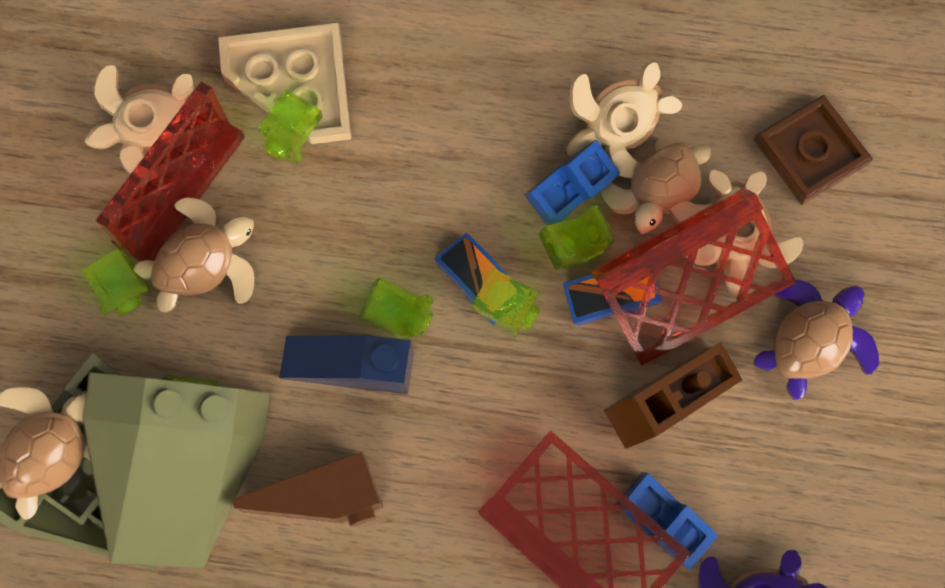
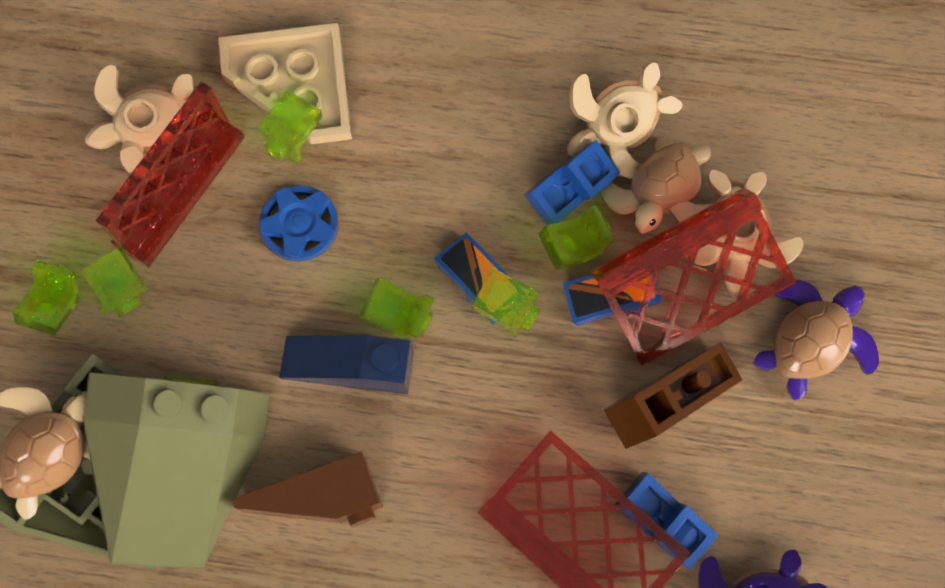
(49, 299): none -> clear neon green bracket
(200, 257): animal -> none
(298, 222): none -> blue wheel
(812, 149): reddish brown tile -> none

